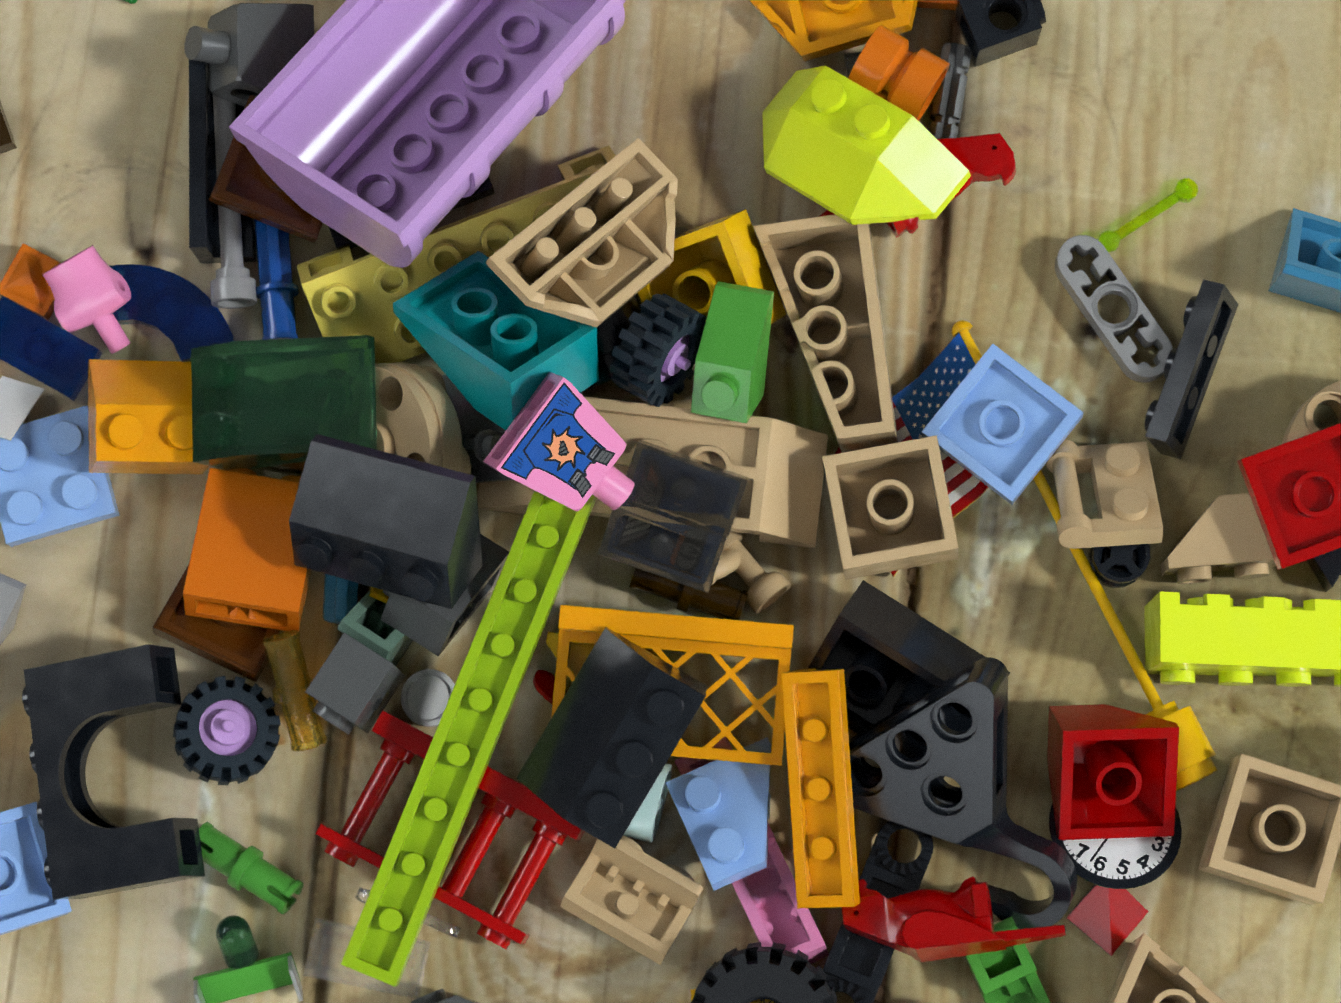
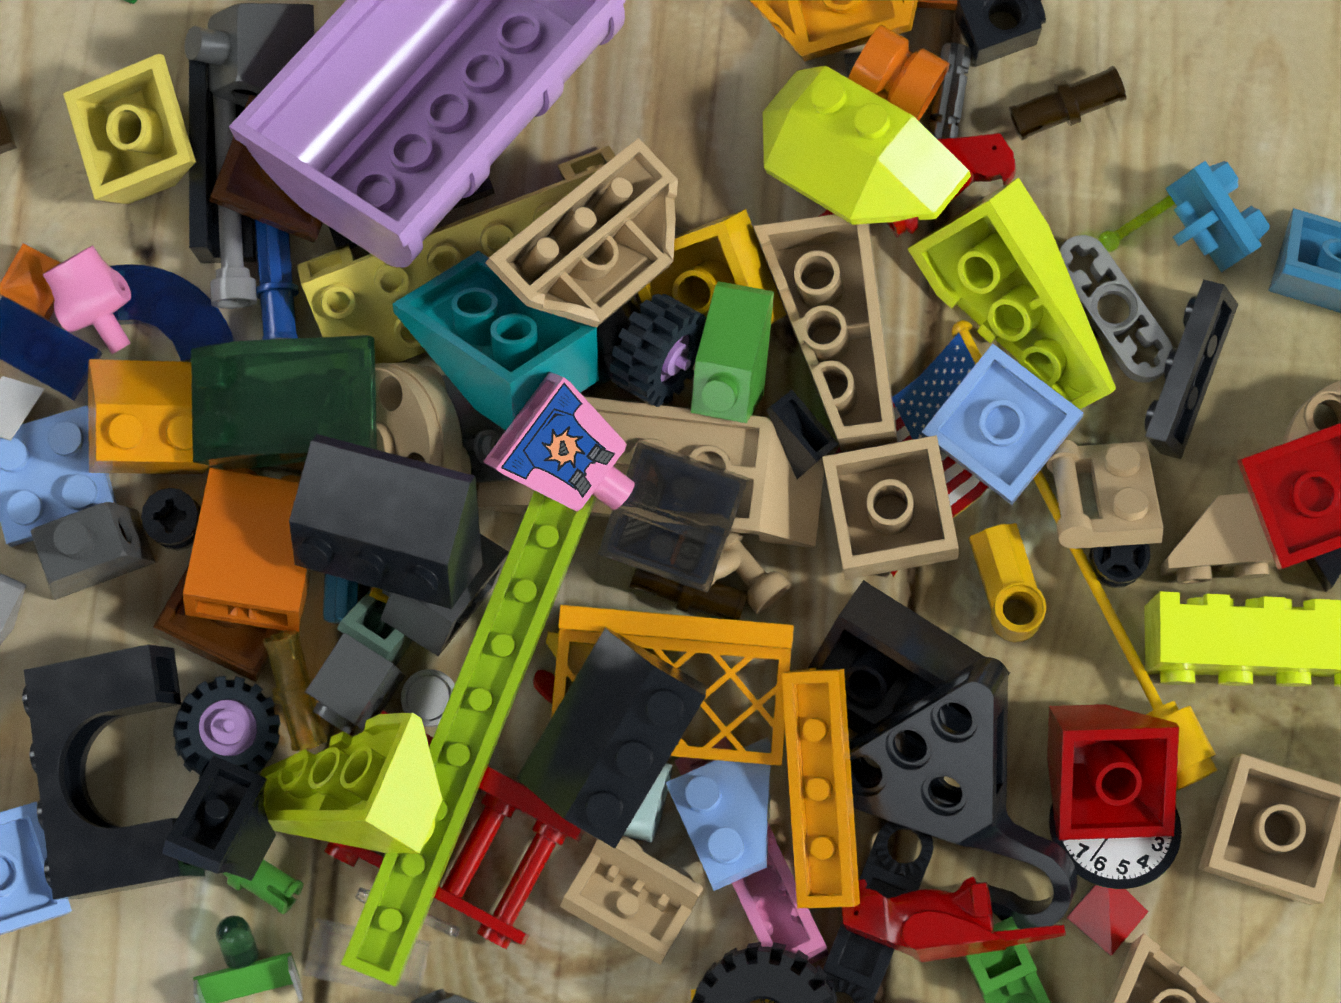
(91, 548): none -> dark grey torso
(131, 132): none -> light yellow slope
(180, 521): none -> black wheel
(223, 822): none -> black slope
(361, 790): none -> neon yellow wedge
(800, 433): none -> black piece
(1007, 577): none -> yellow piece
(1014, 284): none -> neon yellow wedge
(1067, 103): none -> dark brown pin
(1213, 217): none -> dark azure hips

